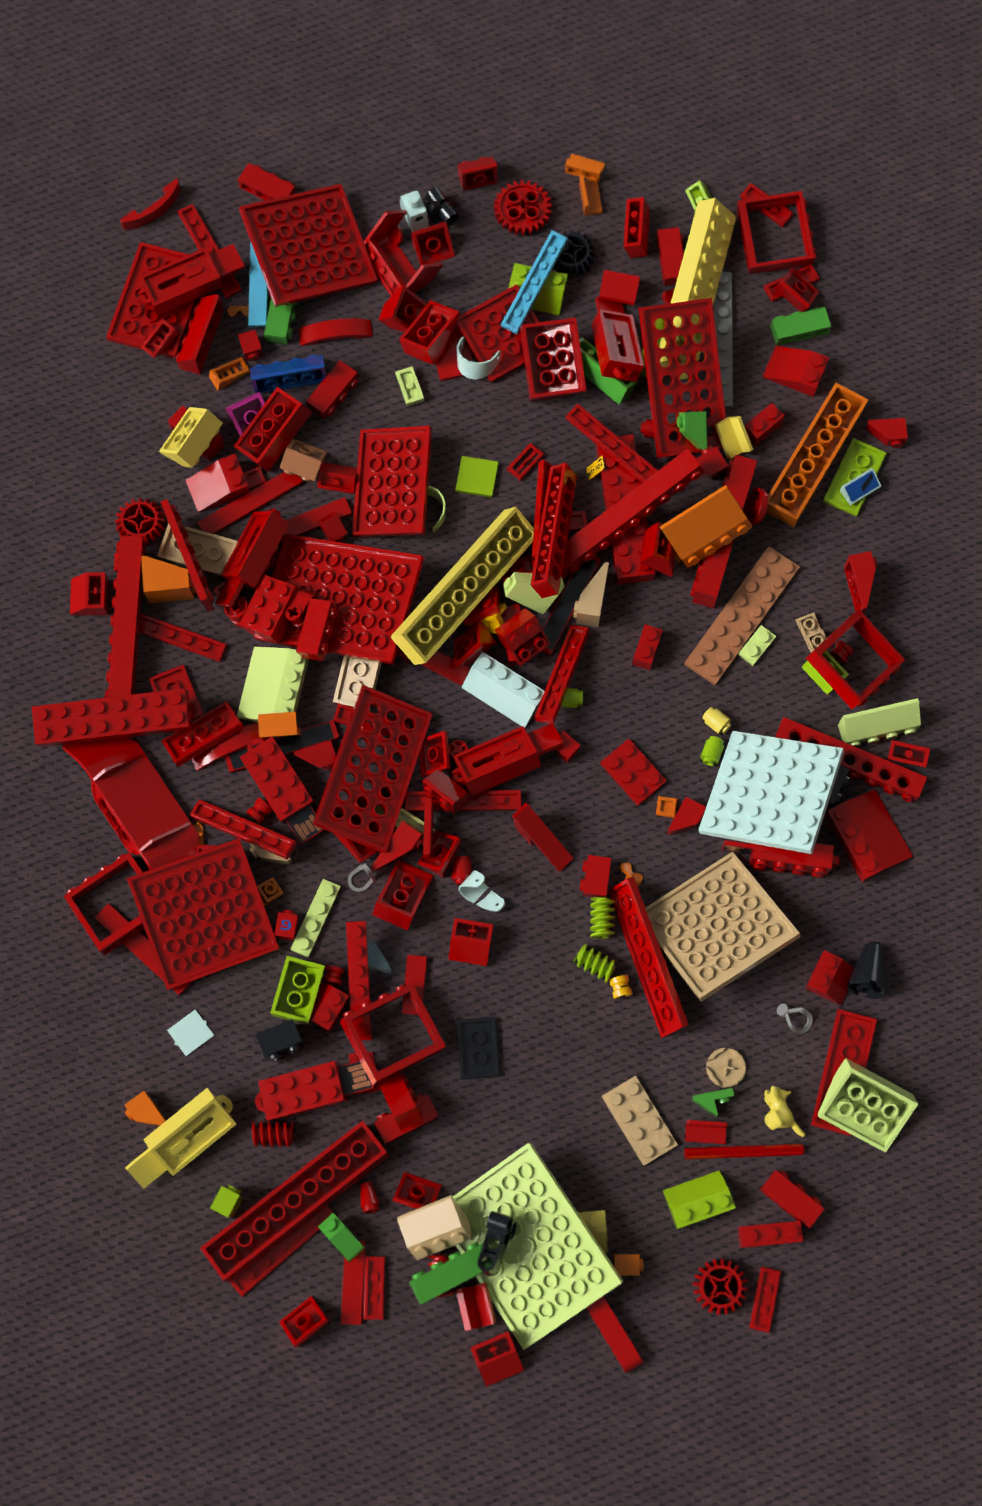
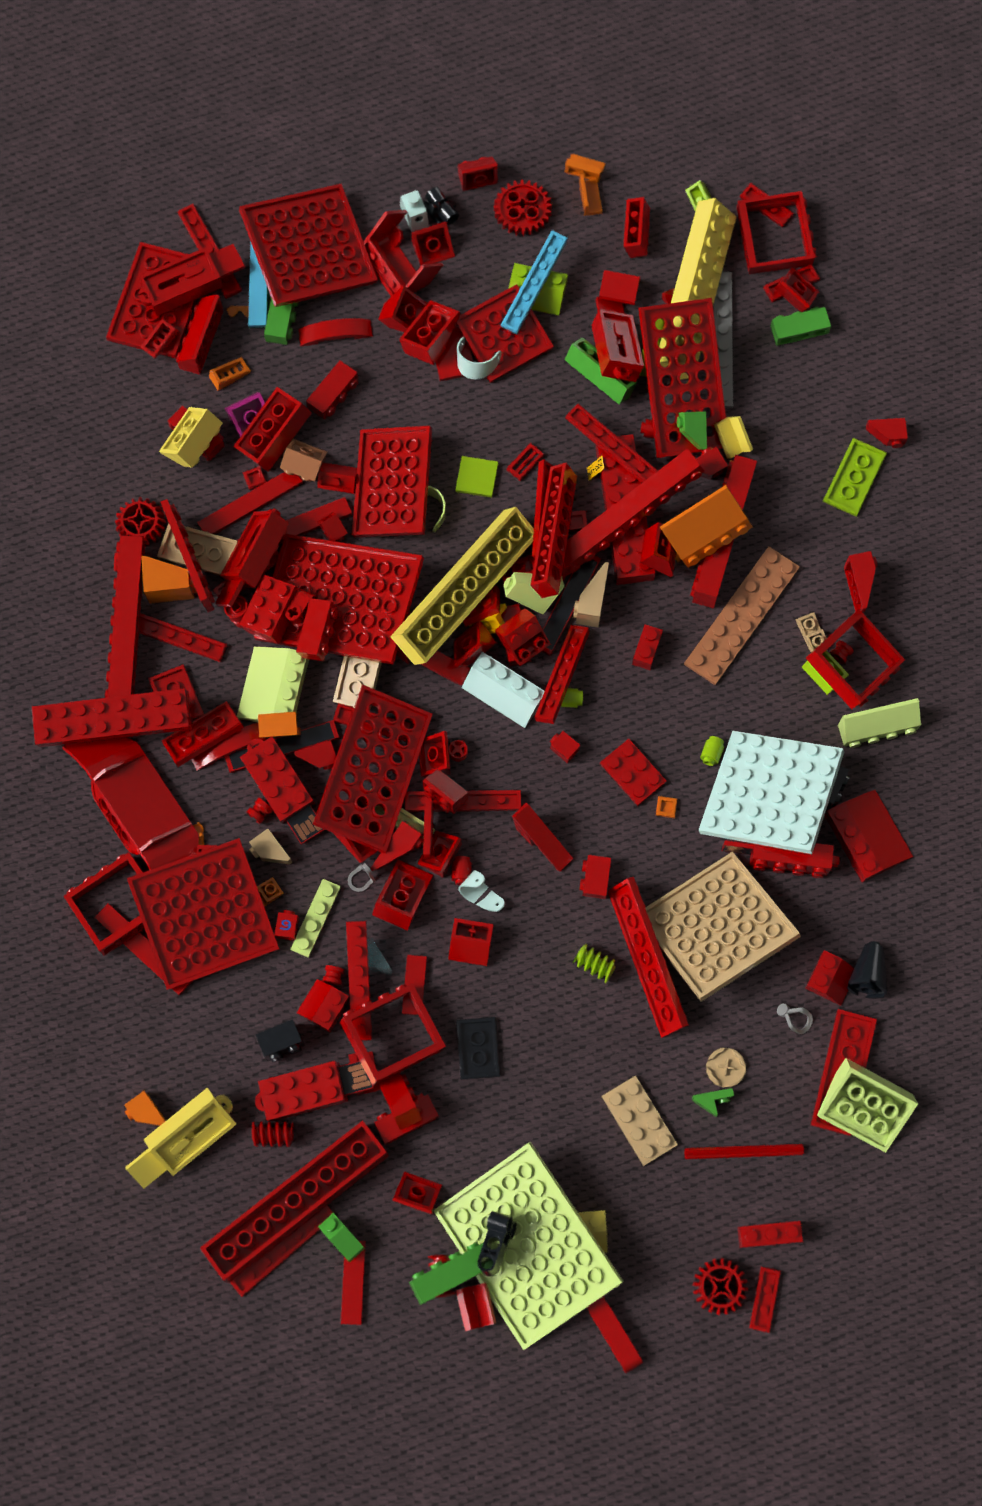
(89, 594): red slope -> none
(135, 220): red slope -> none
(190, 1032): light aqua piece -> none
(218, 483): slope -> none
(227, 1201): lime brick -> none
(243, 829): red tile -> none
(250, 345): red brick -> none
(264, 184): red brick -> none
(288, 374): blue slope -> none
(297, 990): lime slope -> none
(304, 1322): red slope -> none
(368, 1198): red cone -> none
(374, 1288): red tile -> none
(409, 386): yellowish green plate -> none
(434, 1227): tan slope -> none
(497, 1358): red slope -> none
(503, 758): red piece -> none
(552, 359): red slope -> none
(583, 247): black gear -> none
(601, 918): lime piece -> none
(620, 986): yellow wheel -> none
(627, 869): orange piece -> none
(628, 1264): orange brick -> none
(670, 253): red brick -> none
(687, 817): red slope -> none
(698, 1199): lime slope -> none
(705, 1132): red panel -> none
(717, 720): light yellow brick -> none
(756, 505): red tile -> none
(757, 645): yellowish green plate -> none
(764, 423): red brick -> none
(780, 1114): light yellow animal -> none
(792, 1198): red brick -> none
(796, 369): red slope -> none
(815, 454): orange brick -> none
(860, 486): slope -> none
(860, 757): red brick -> none
(908, 753): red brick -> none

